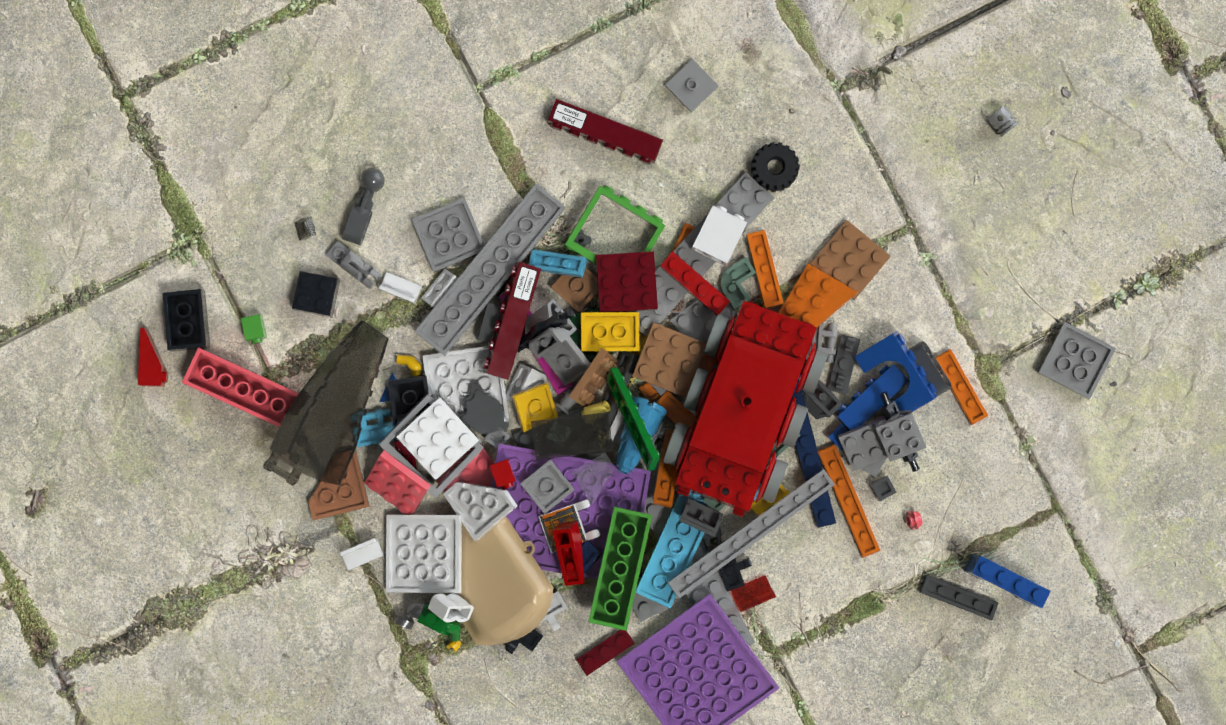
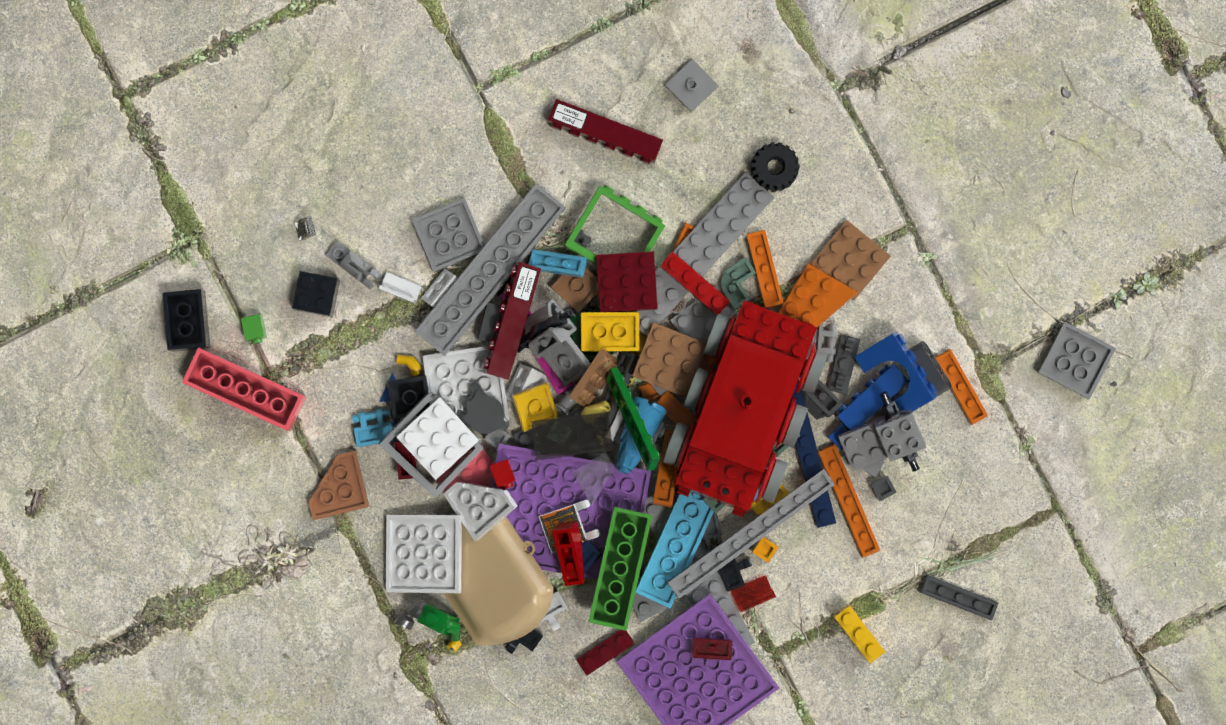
(151, 367): red slope -> none
(327, 414): clear smoke windscreen -> none
(360, 215): dark grey beam -> none
(362, 553): white panel -> none
(397, 484): coral plate -> none
(450, 607): white brick -> none
(547, 486): light grey plate -> none
(701, 517): dark grey hinge -> none
(712, 648): none -> dark red plate
(719, 235): white panel -> none
(765, 549): none -> light orange plate
(858, 633): none -> yellow brick
(913, 519): coral plate -> none
(1006, 124): light grey piece -> none
(1007, 580): blue arch -> none

